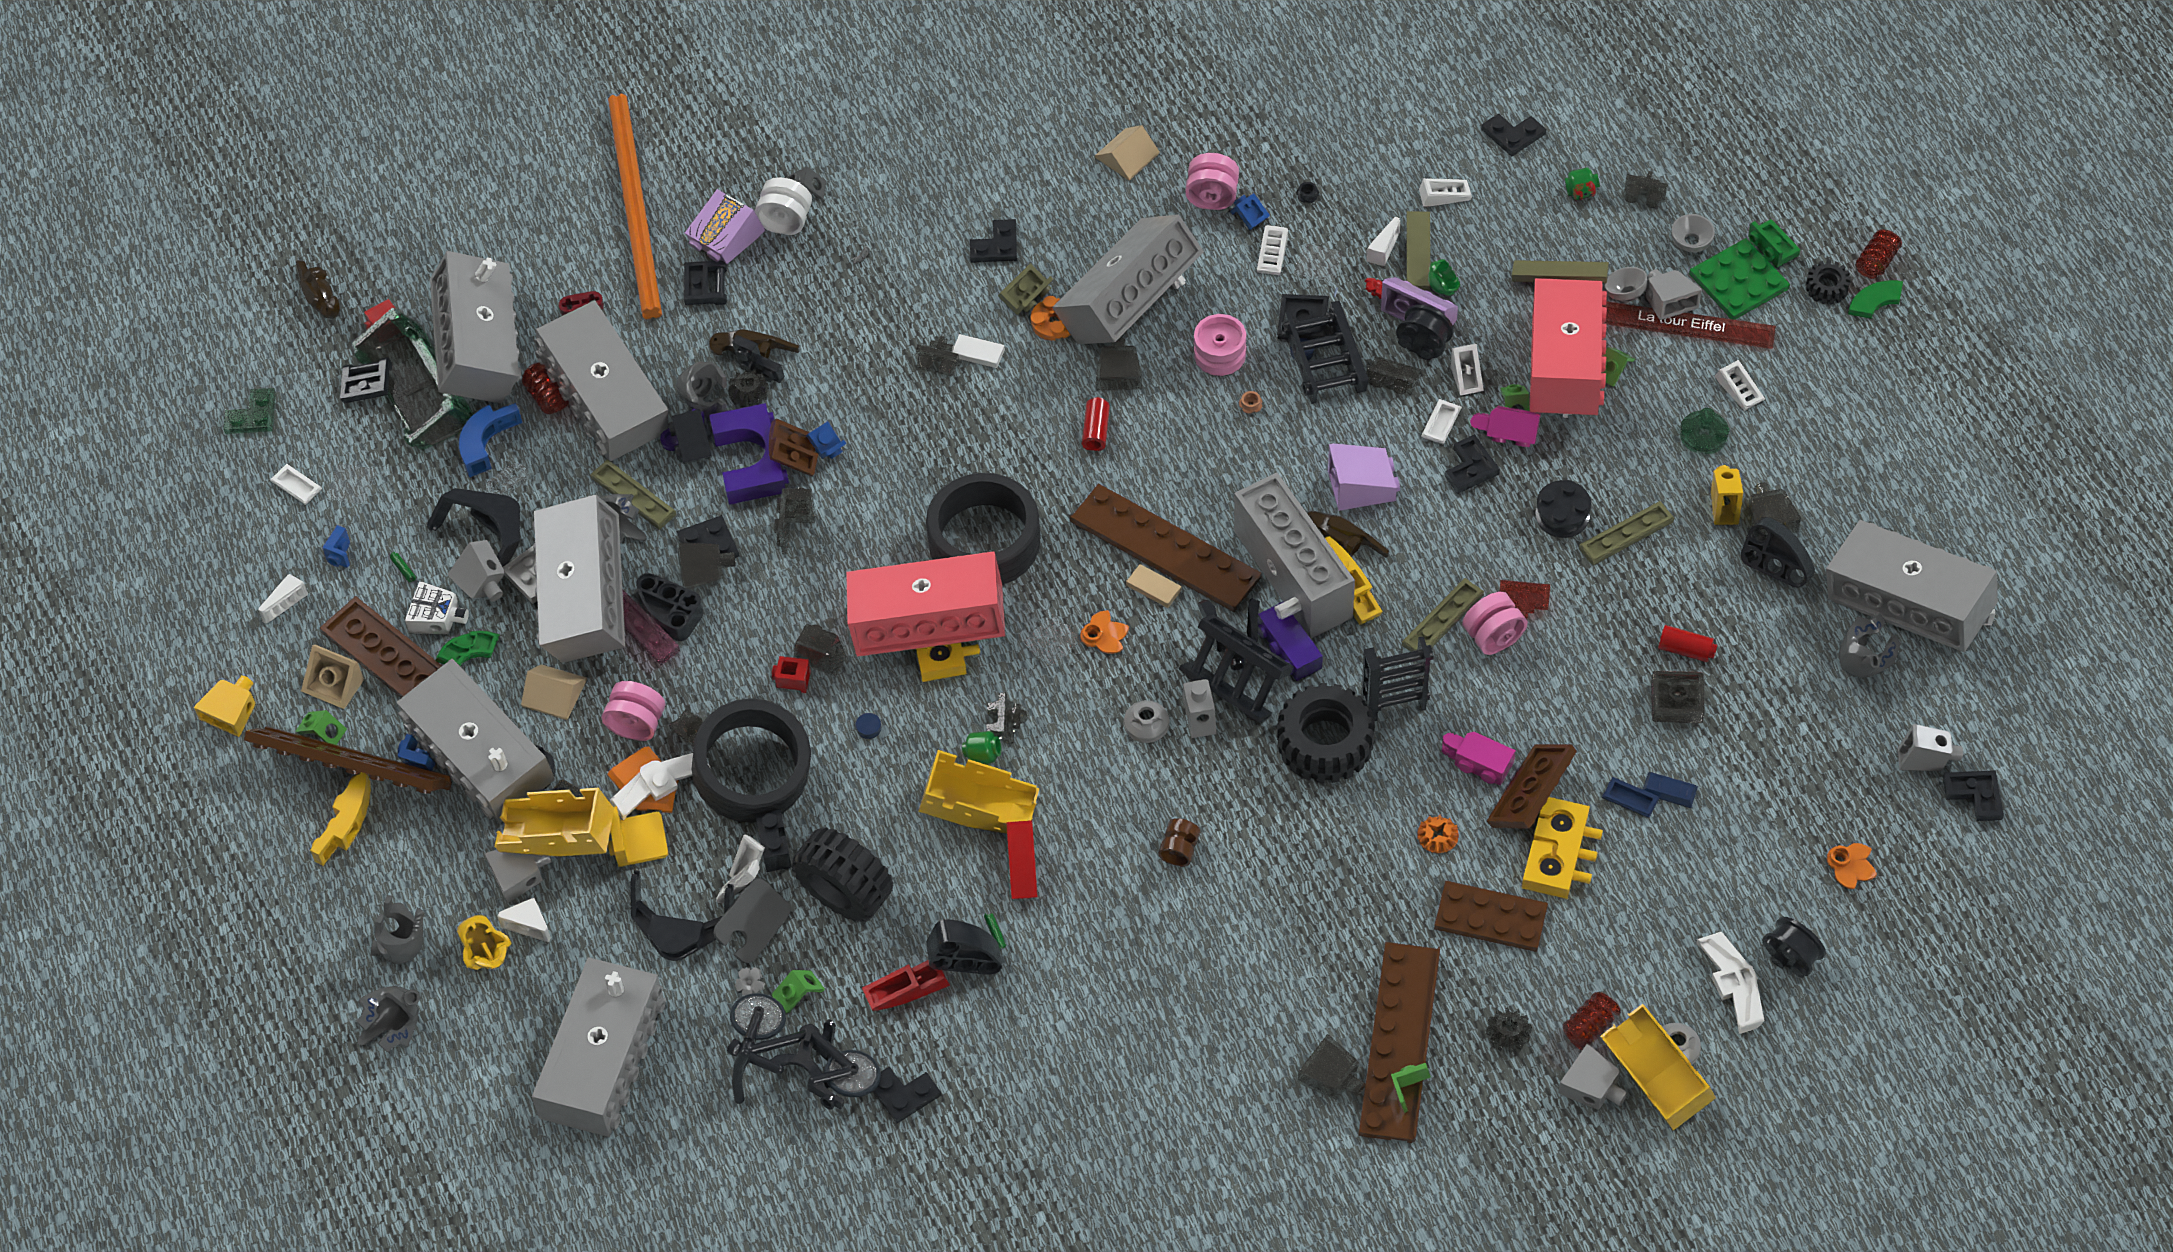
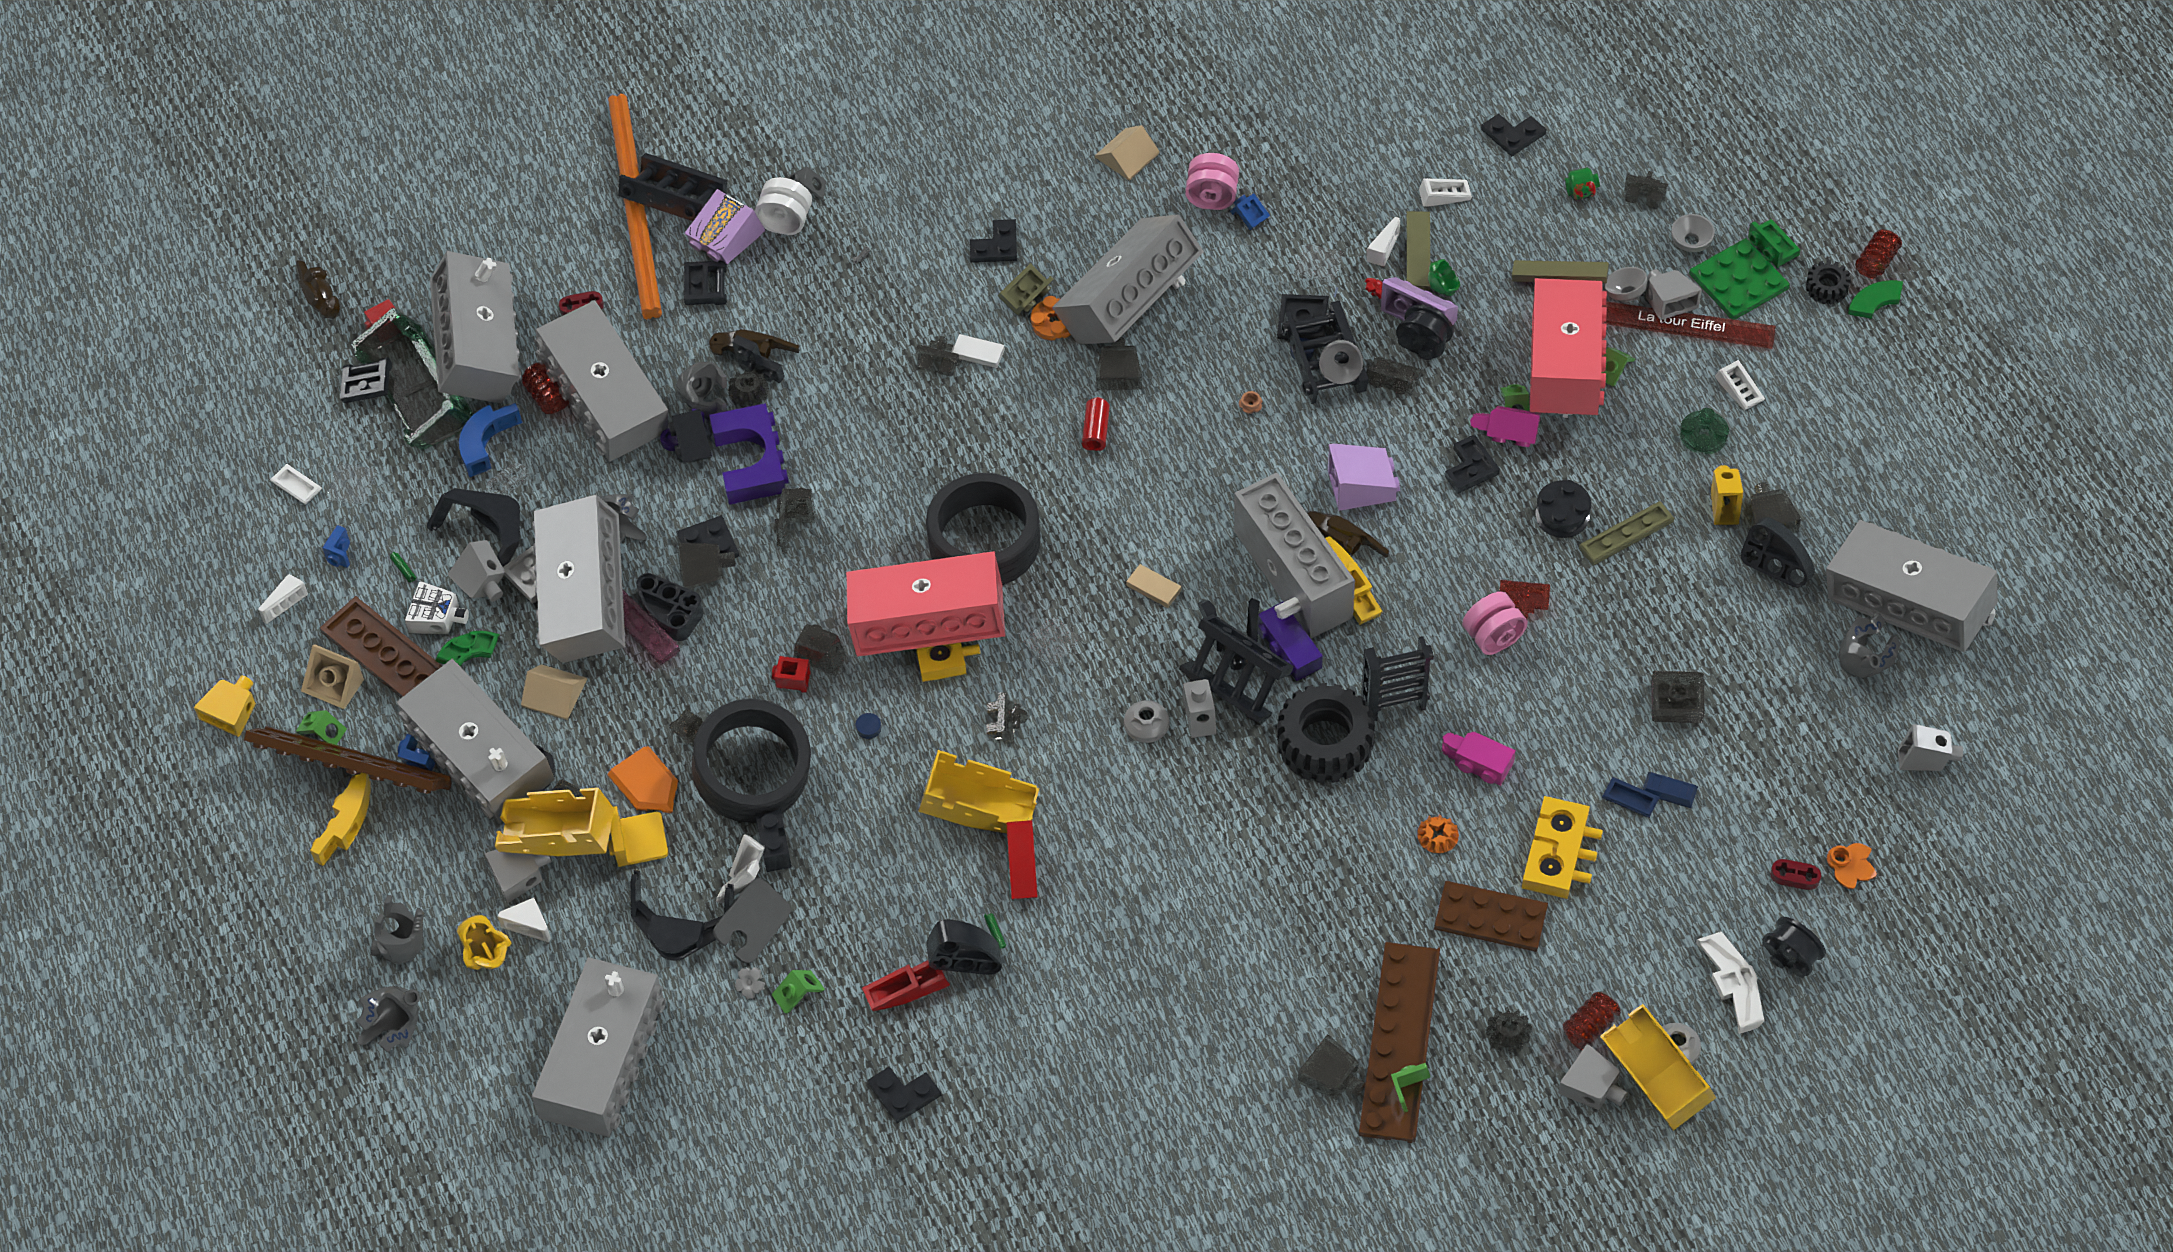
(256, 418): clear green plate -> none
(619, 482): olive tile -> none
(633, 710): bright pink wheel -> none
(654, 779): white plate -> none
(673, 175): none -> black fence
(763, 1017): black piece -> none
(791, 447): reddish brown slope -> none
(826, 441): blue bracket -> none
(842, 874): black tyre -> none
(982, 747): green head -> none
(1108, 633): orange plate -> none
(1166, 547): reddish brown plate -> none
(1179, 842): reddish brown wheel -> none
(1220, 344): bright pink wheel -> none
(1273, 236): white slope -> none
(1307, 187): black plate -> none
(1338, 372): none -> light grey piece
(1441, 421): white tile -> none
(1445, 615): olive tile -> none
(1466, 369): white slope -> none
(1531, 786): reddish brown plate -> none
(1687, 644): red brick -> none
(1795, 874): none -> dark red beam
(1978, 786): black plate -> none

